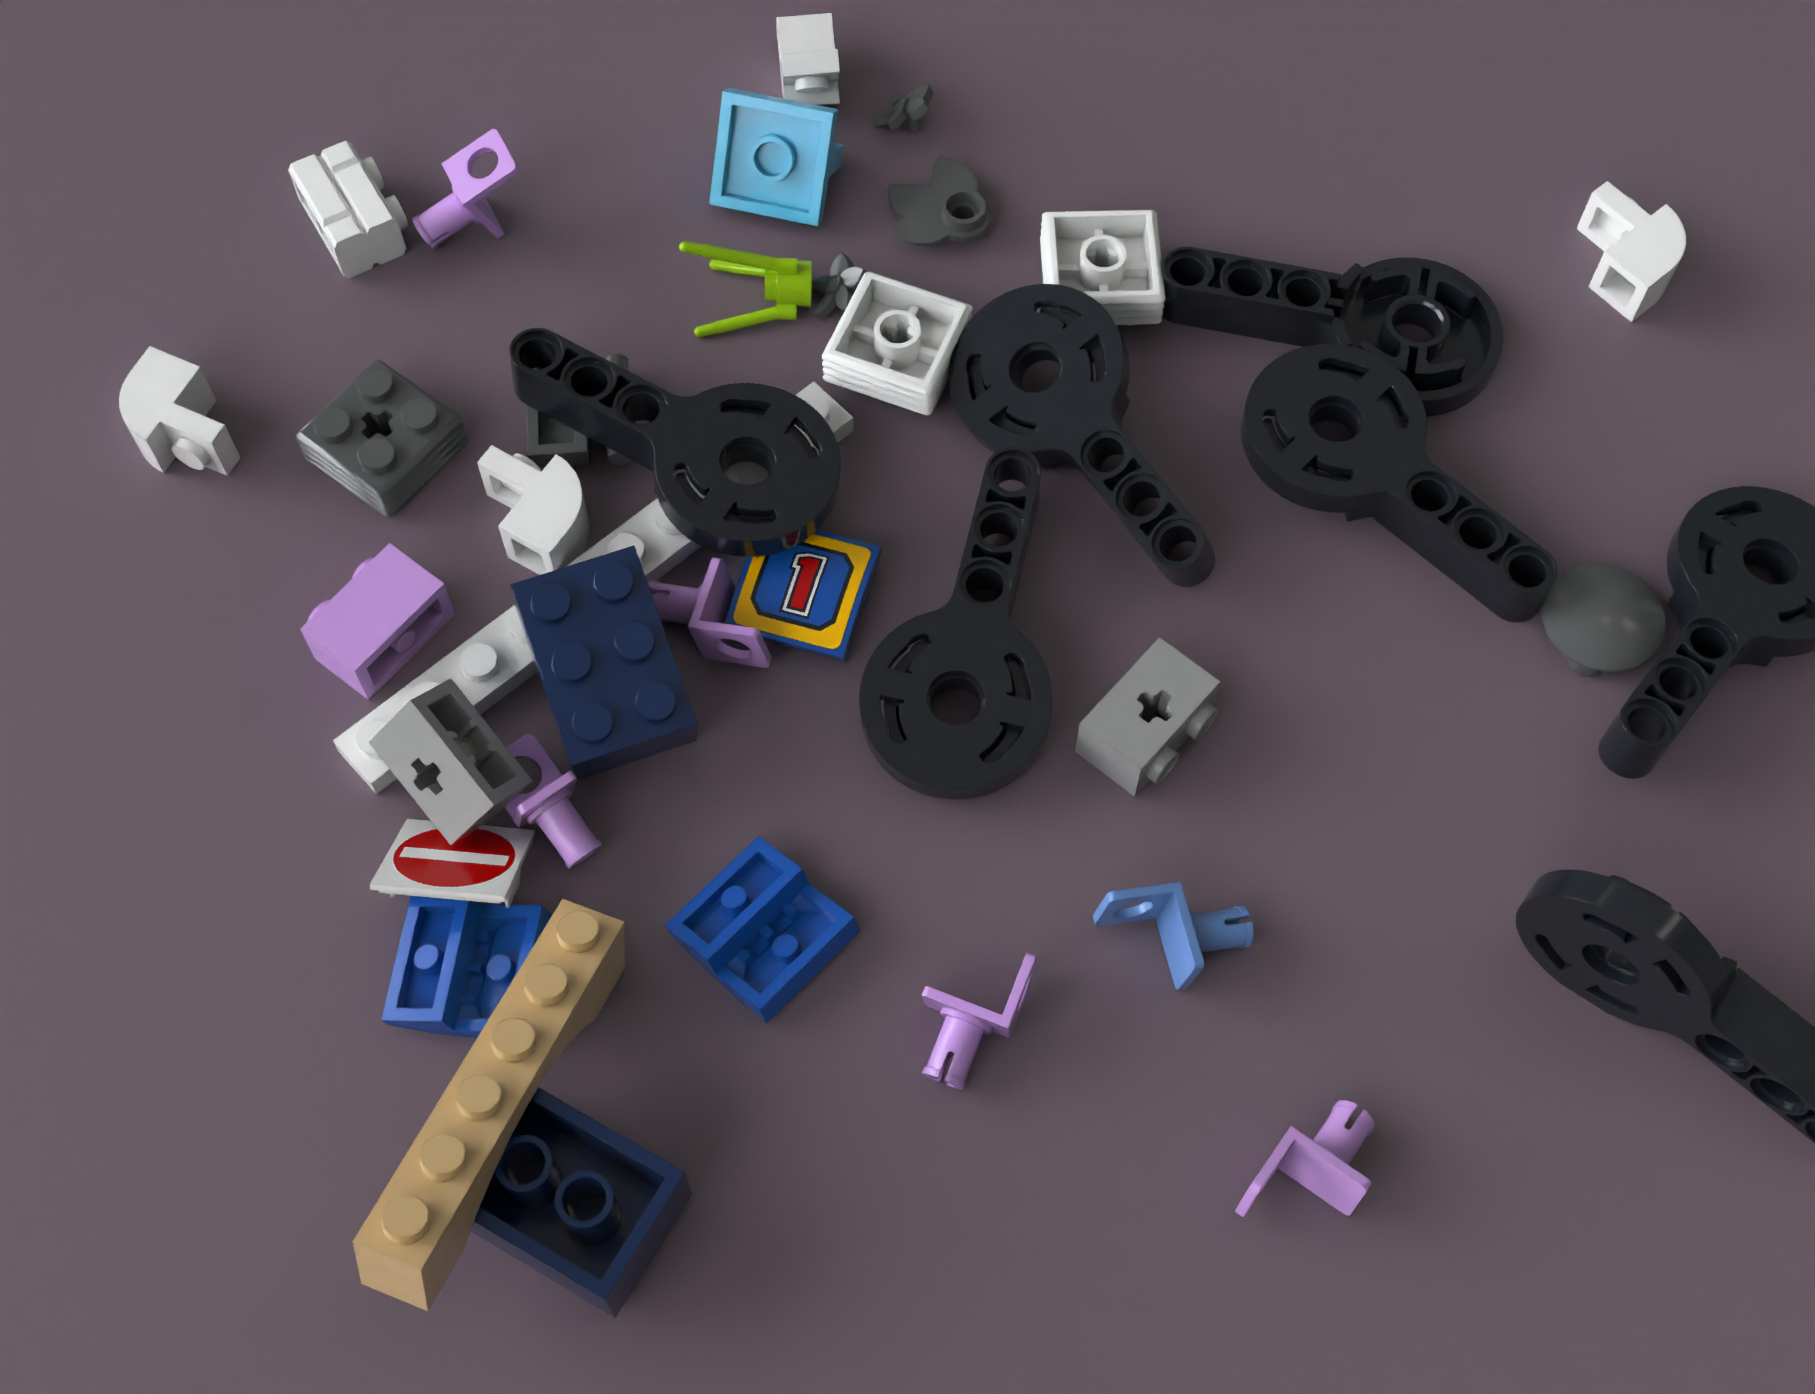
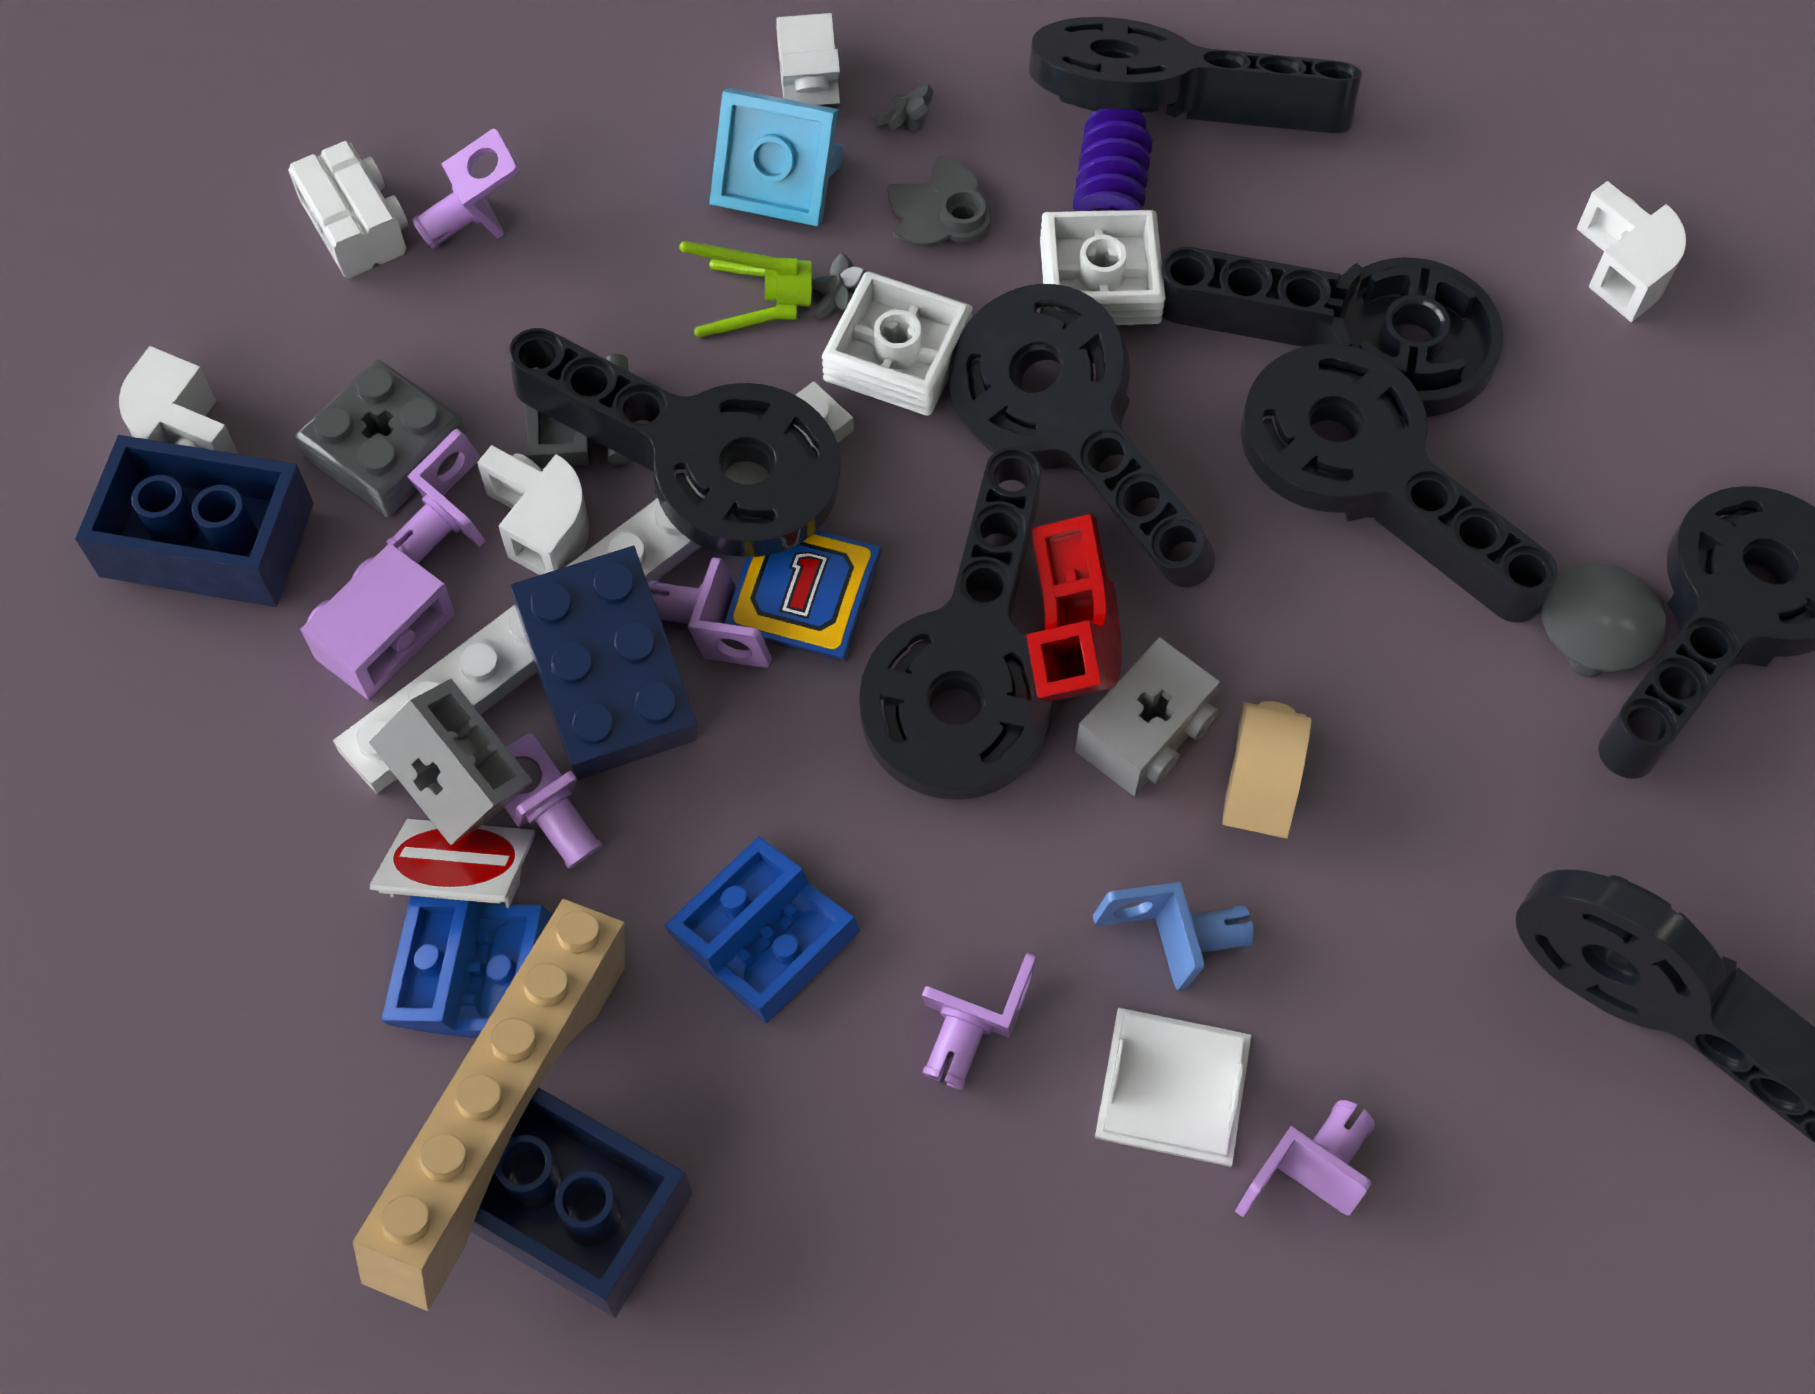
(196, 520): none -> dark blue brick
(438, 514): none -> lavender bracket
(1082, 625): none -> red arch
(1113, 161): none -> dark purple piece
(1147, 67): none -> black beam
(1173, 1087): none -> white piece
(1266, 768): none -> tan brick

